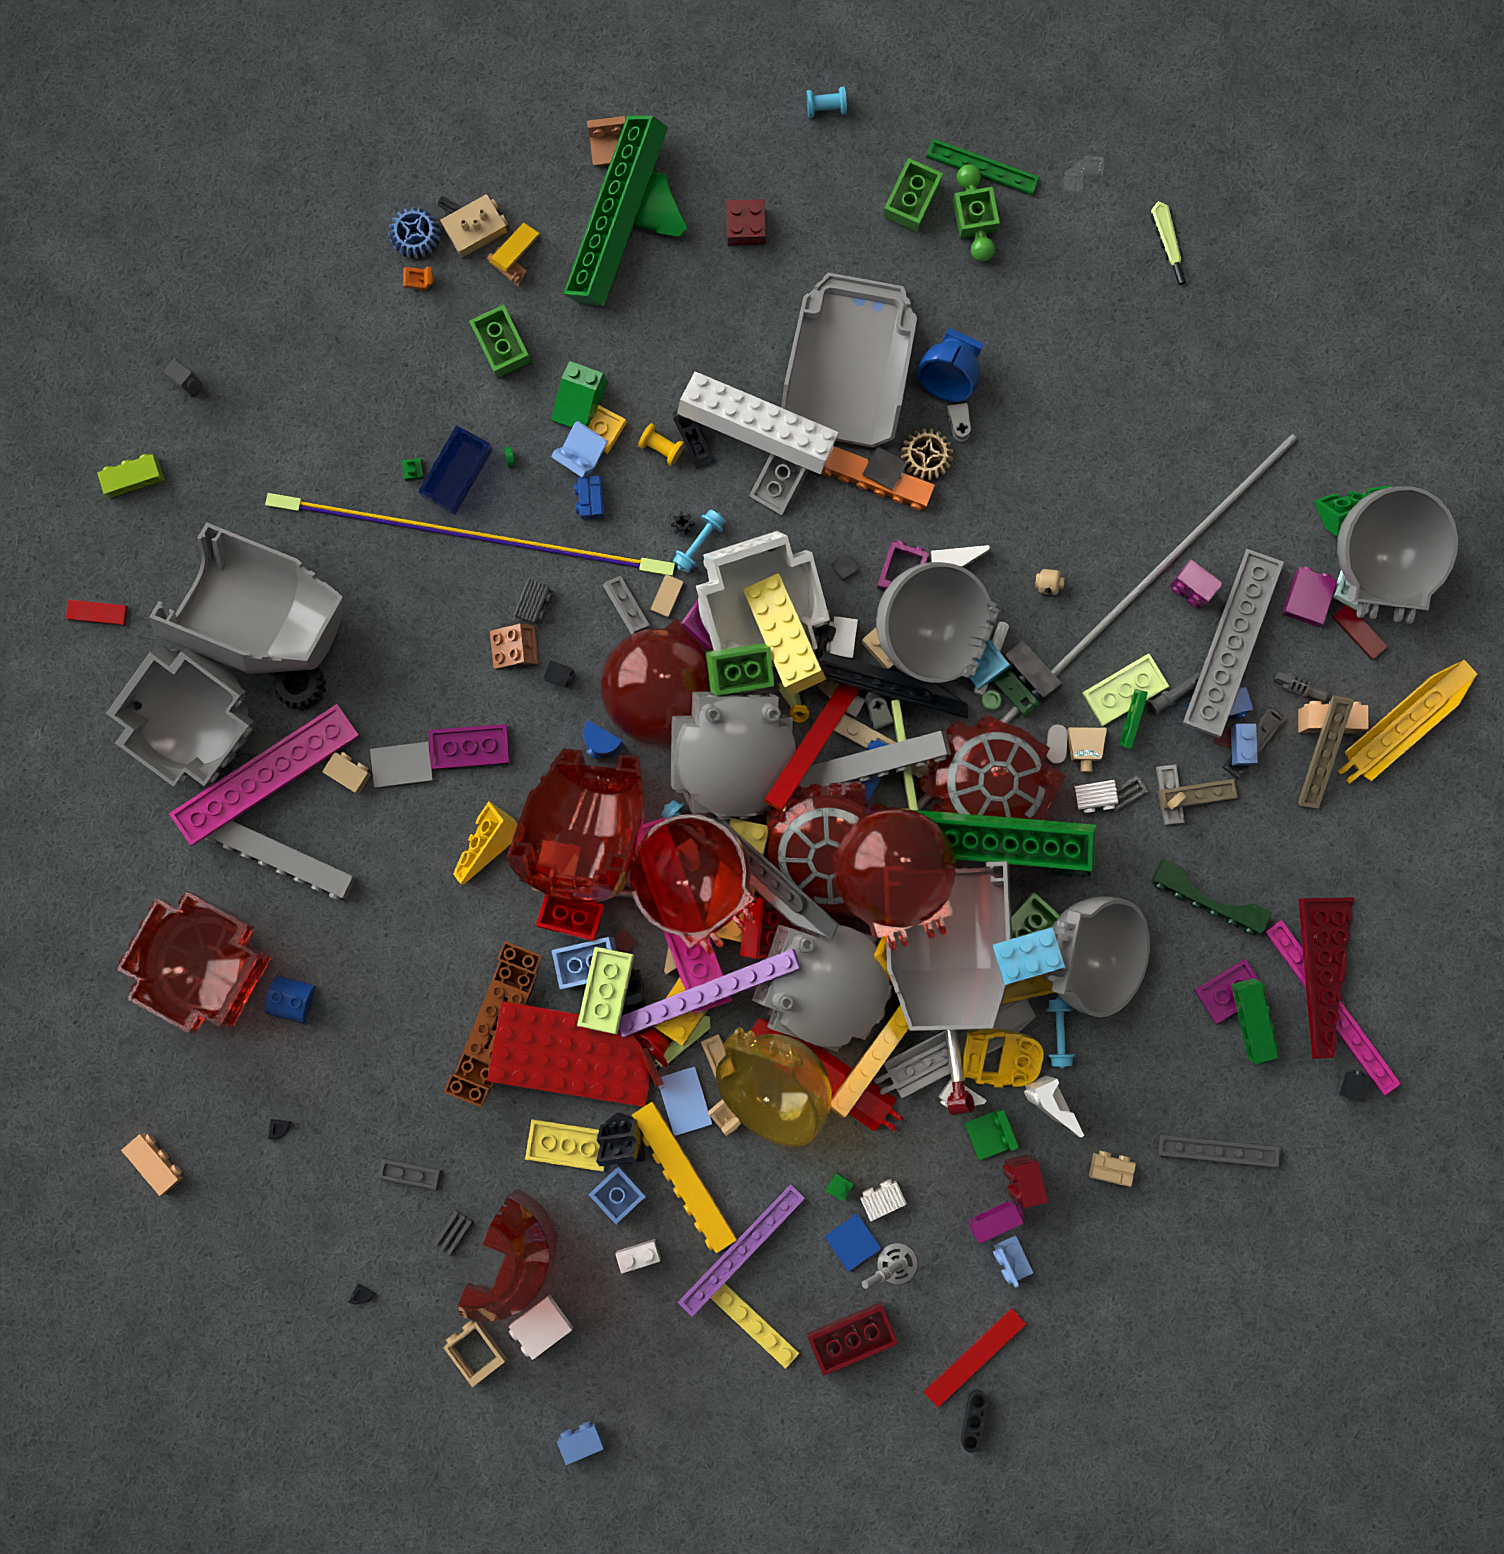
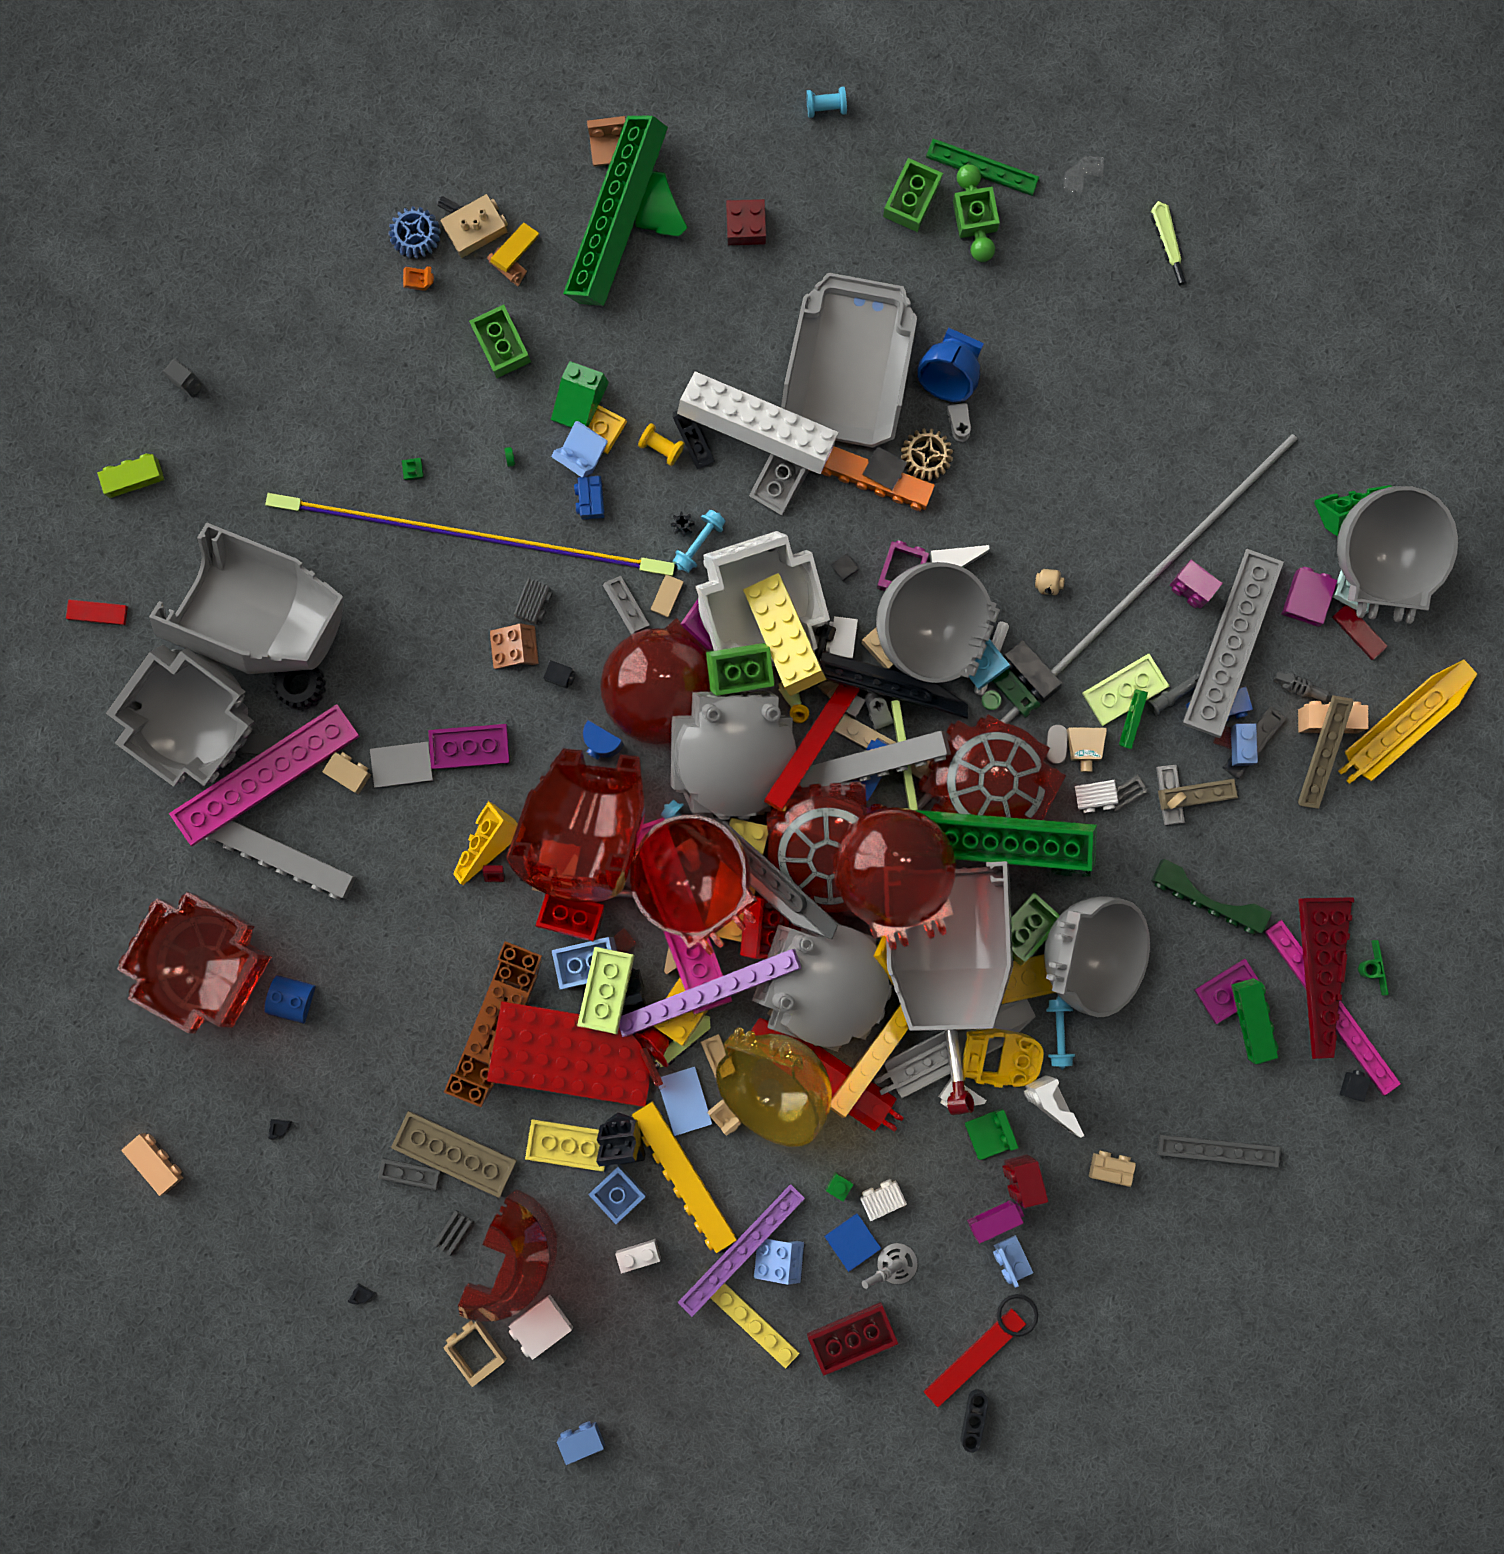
(454, 1154): none -> dark tan plate
(455, 470): clear blue piece -> none
(493, 873): none -> dark red tile
(779, 1261): none -> light blue bracket
(1018, 1334): none -> black piece
(1028, 956): medium azure plate -> none
(1378, 969): none -> green piece

